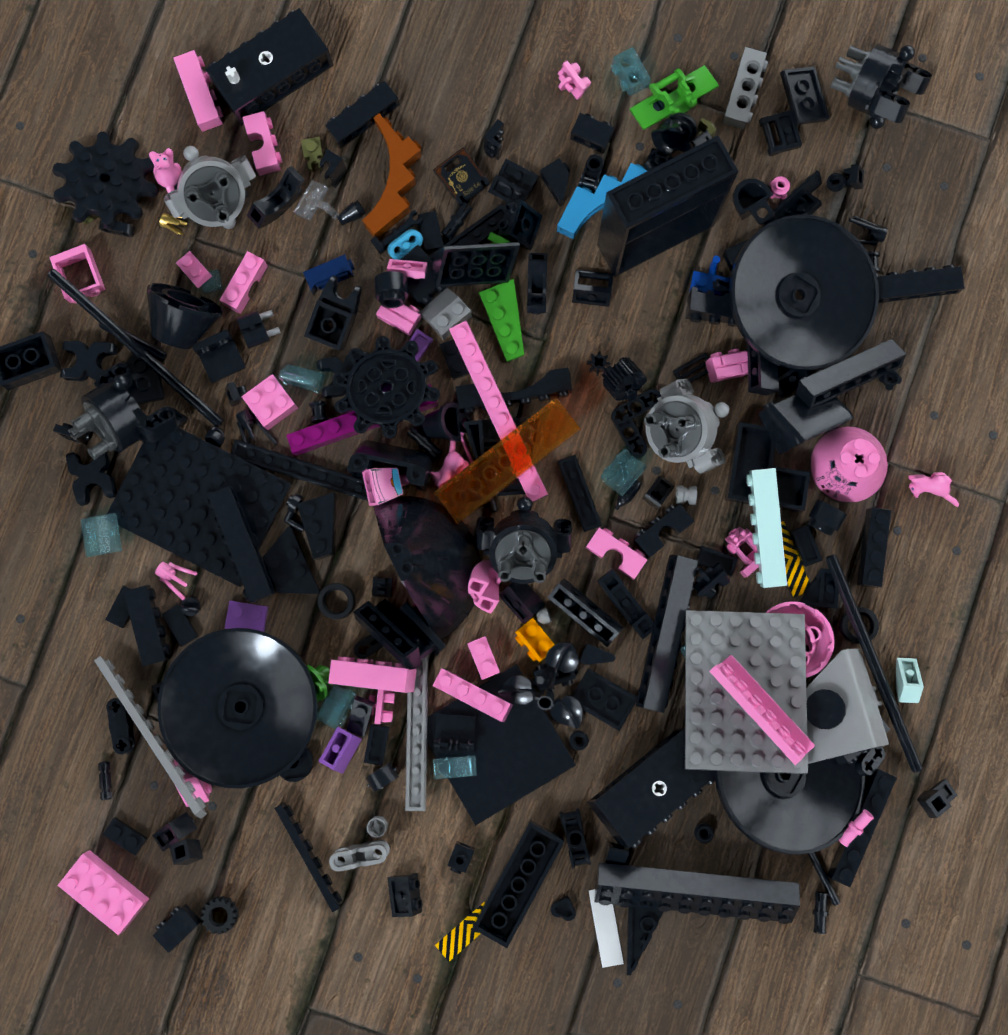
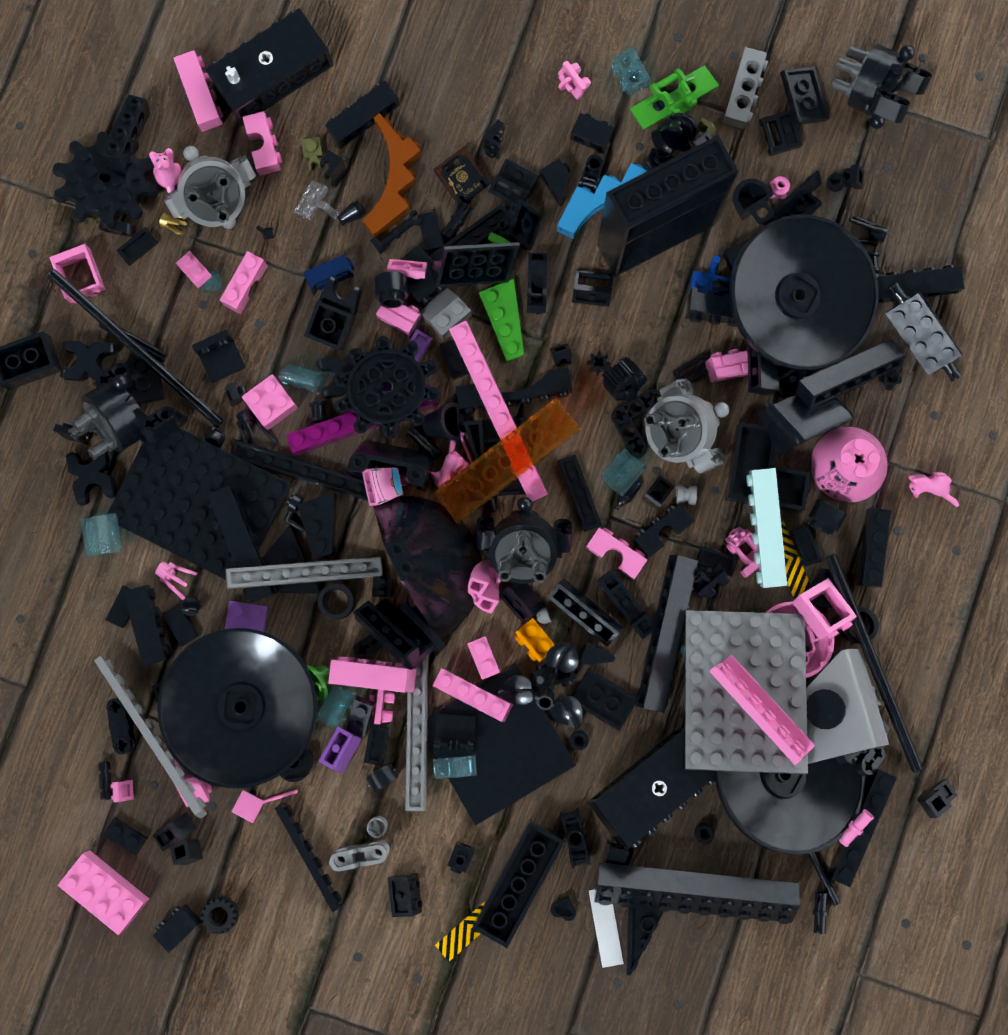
(122, 790): none -> bright pink tile
(125, 133): none -> black brick
(137, 246): none -> black tile
(178, 316): black cone -> none
(250, 805): none -> bright pink piece
(254, 330): black piece -> none
(266, 232): none -> black hand
(278, 201): black arch -> none
(303, 572): none -> light grey tile
(404, 244): medium azure plate -> none
(561, 352): none -> black tile
(812, 616): none -> bright pink window
(908, 680): light aqua slope -> none
(923, 332): none -> plate

